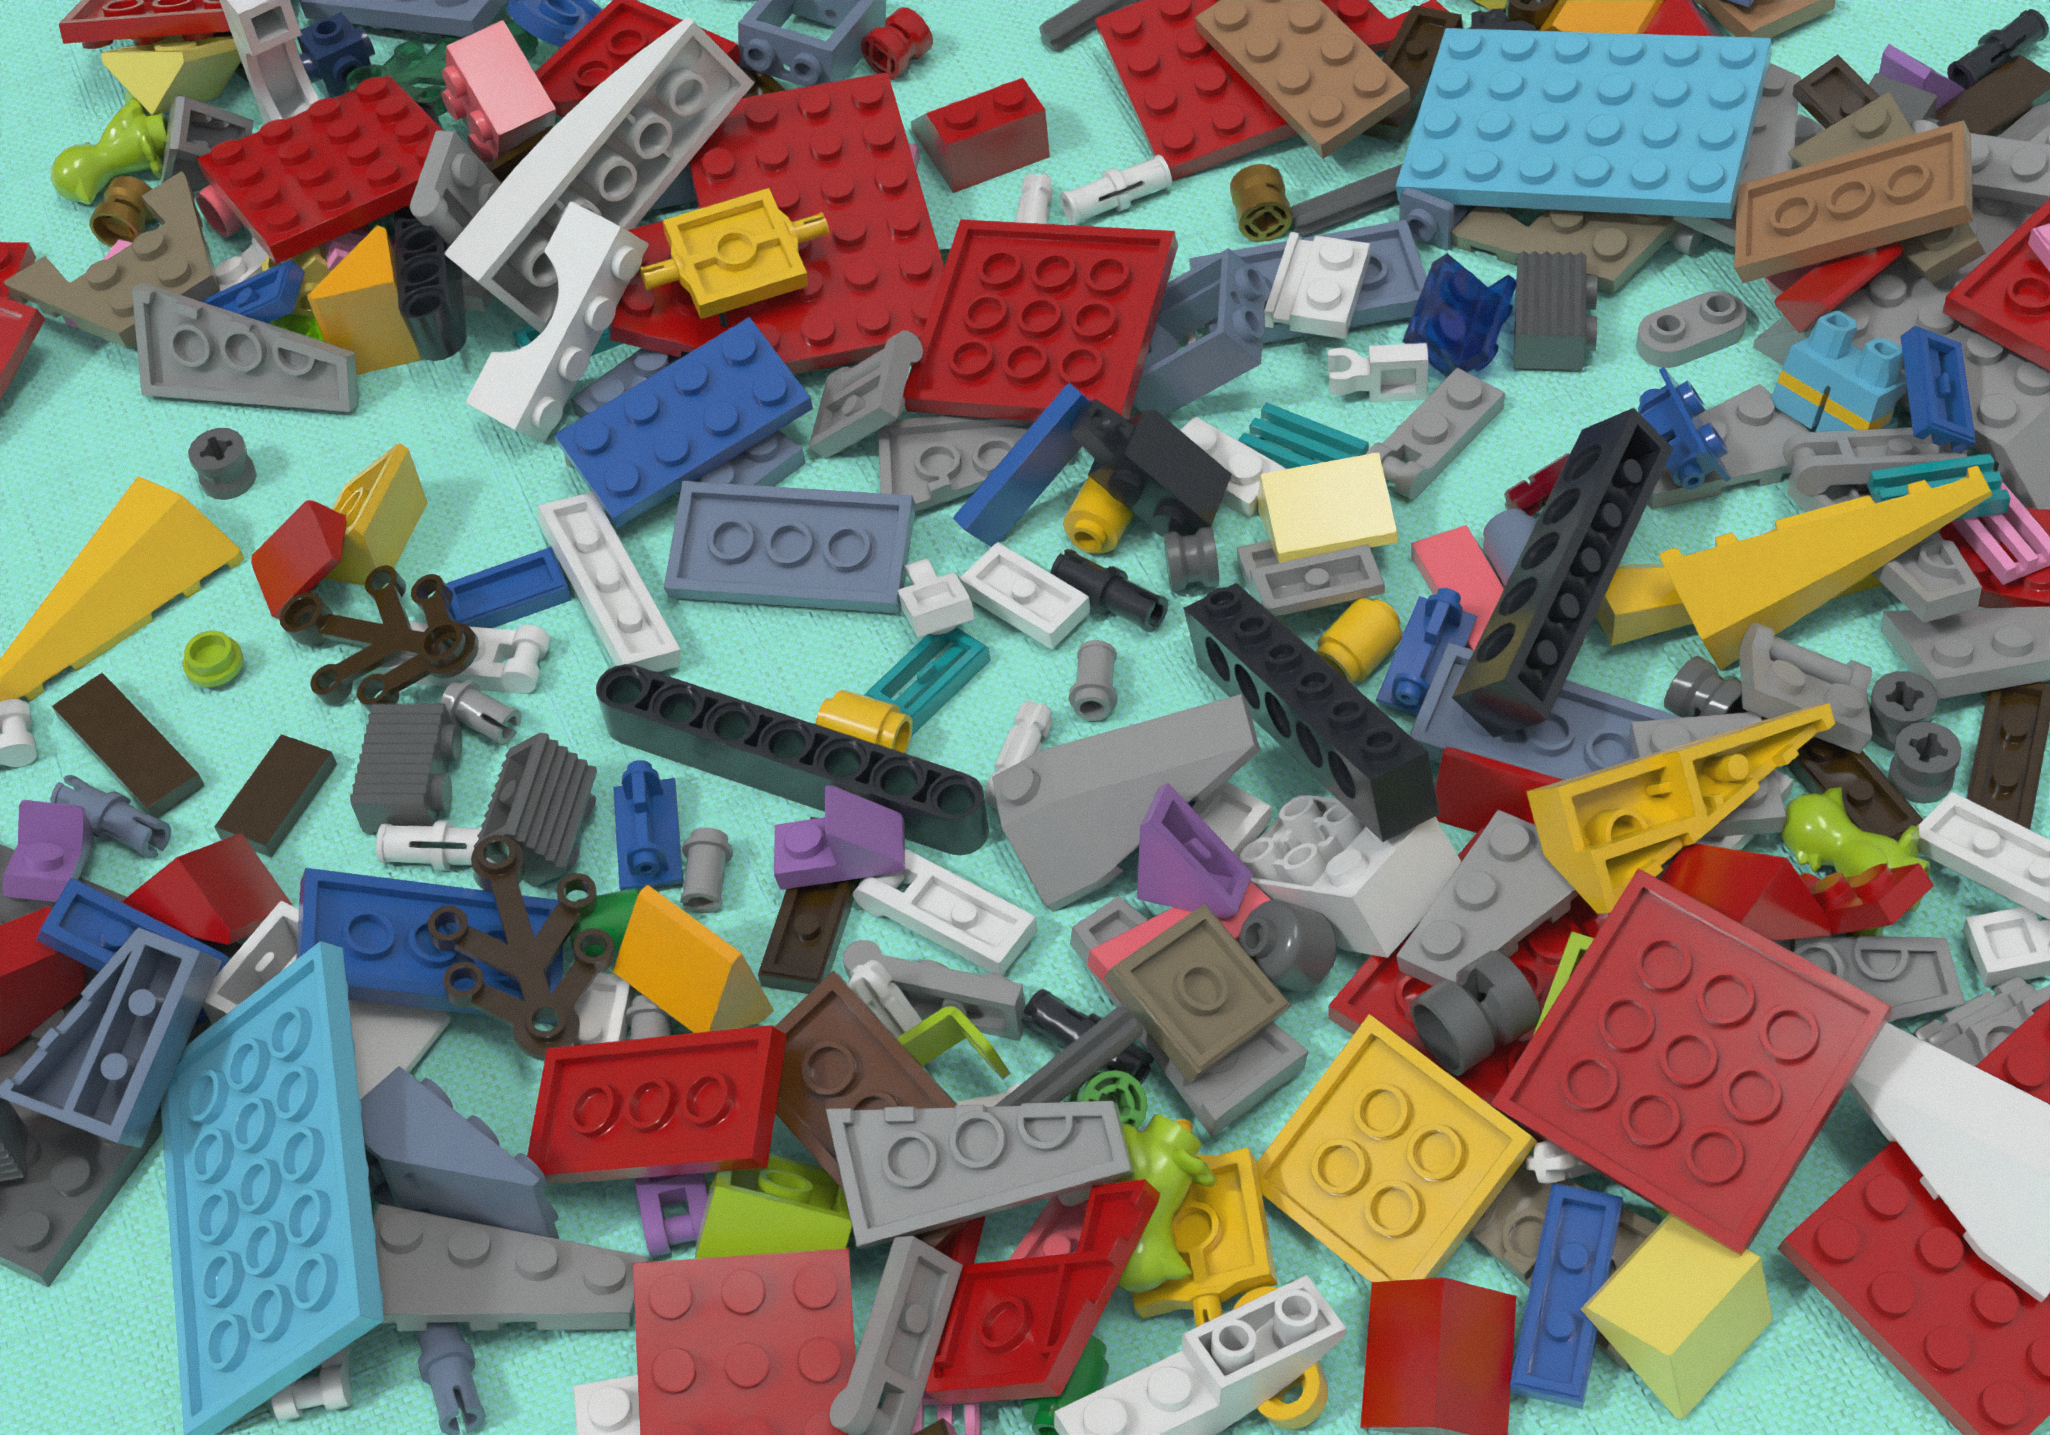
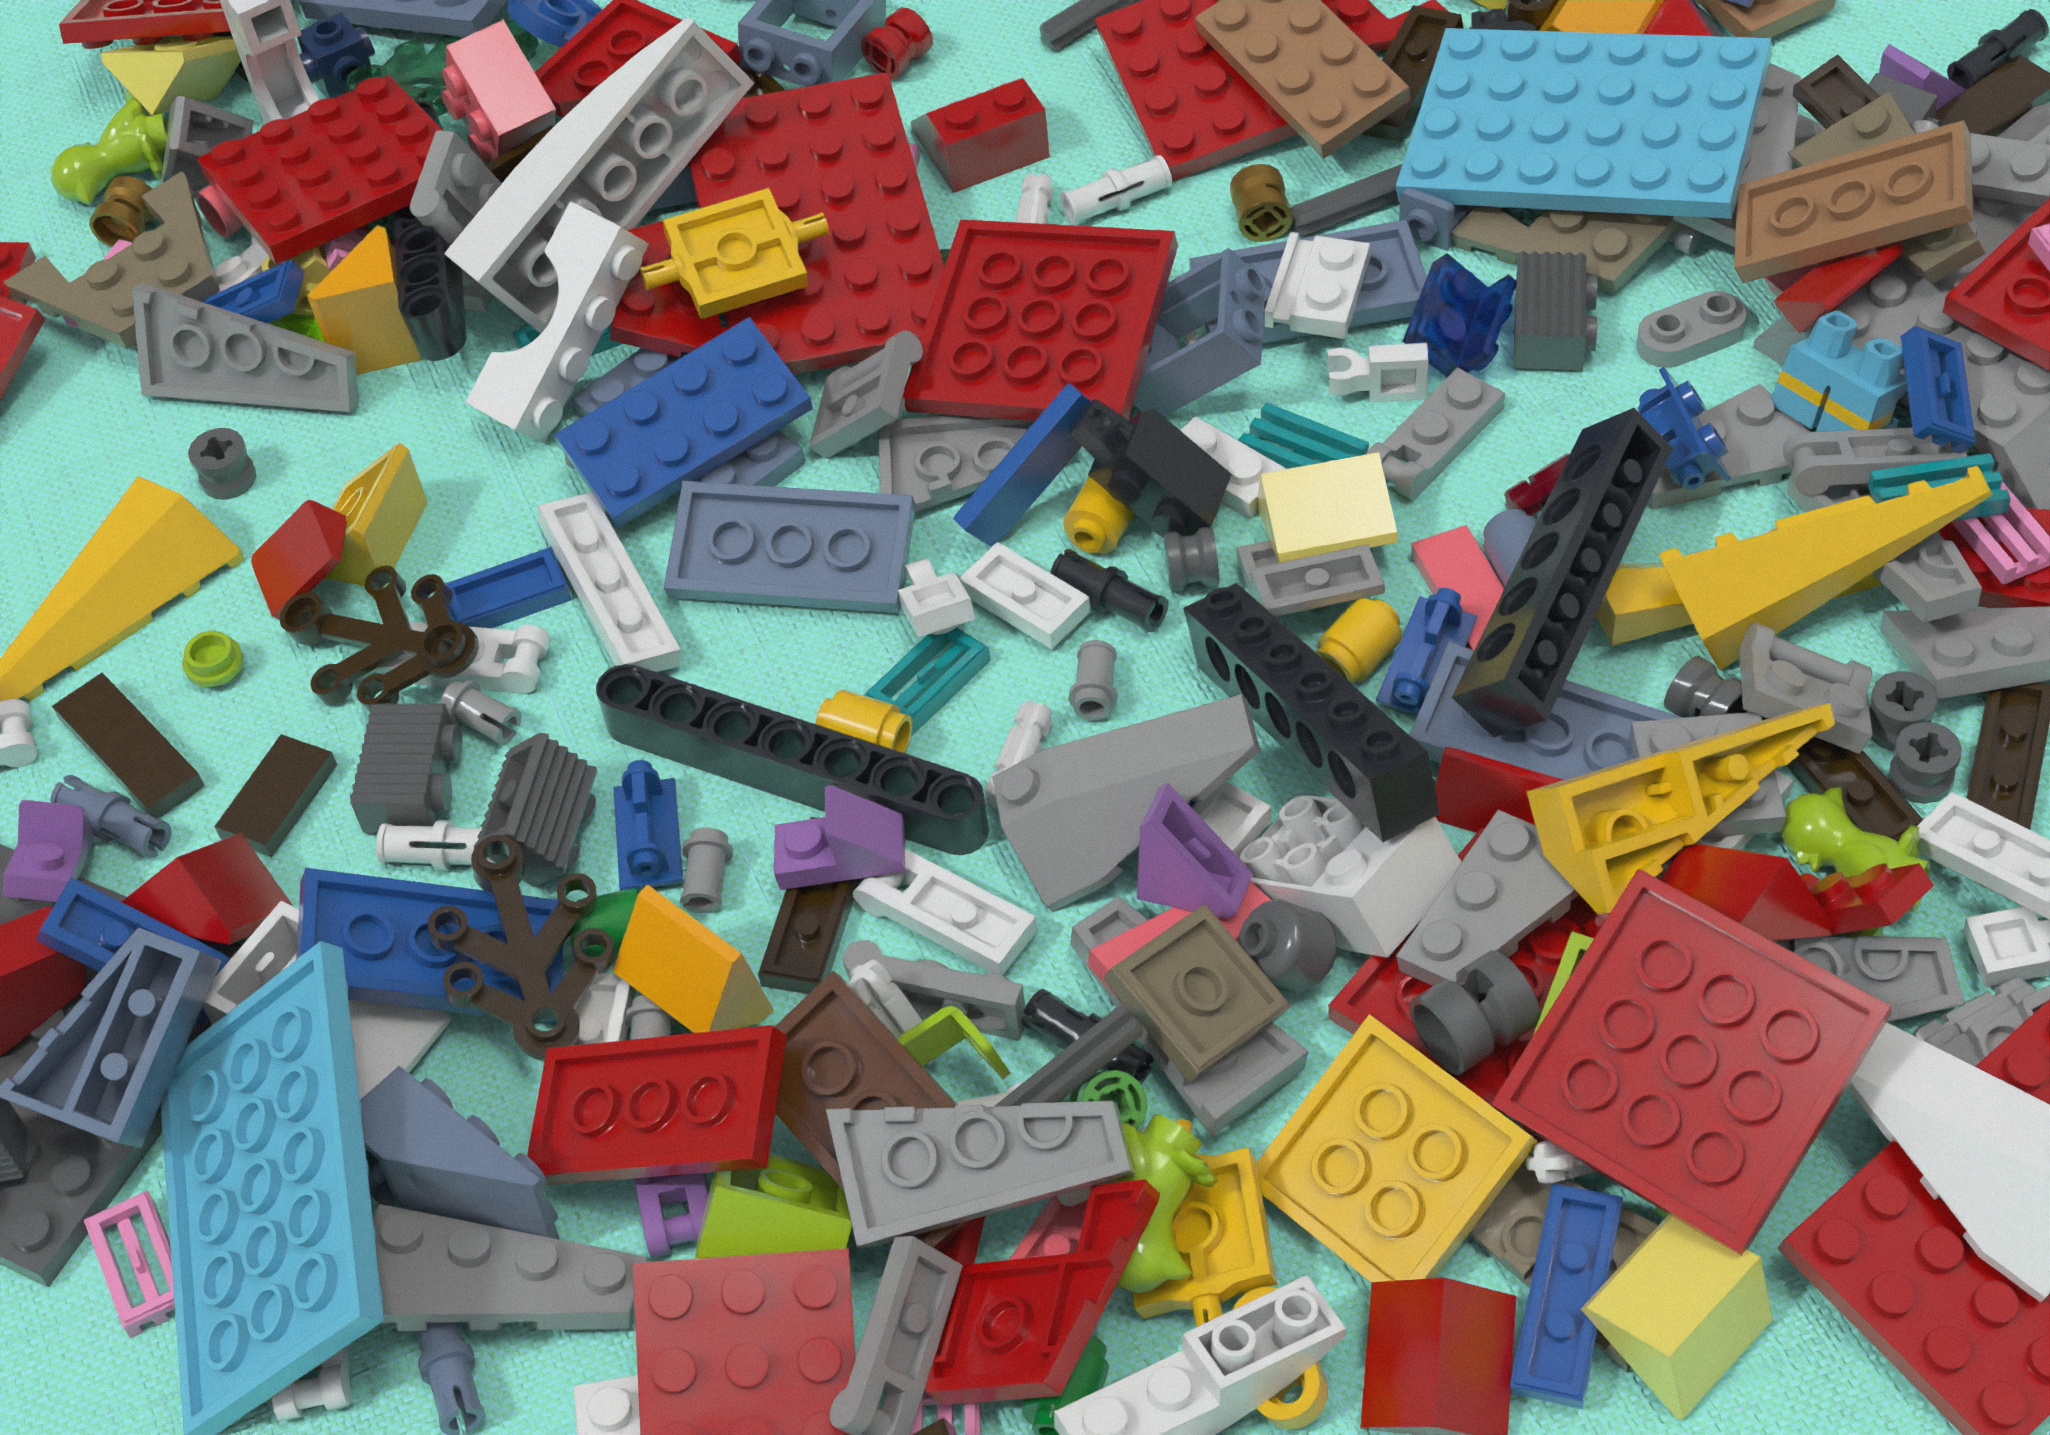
(155, 1305): none -> bright pink tile

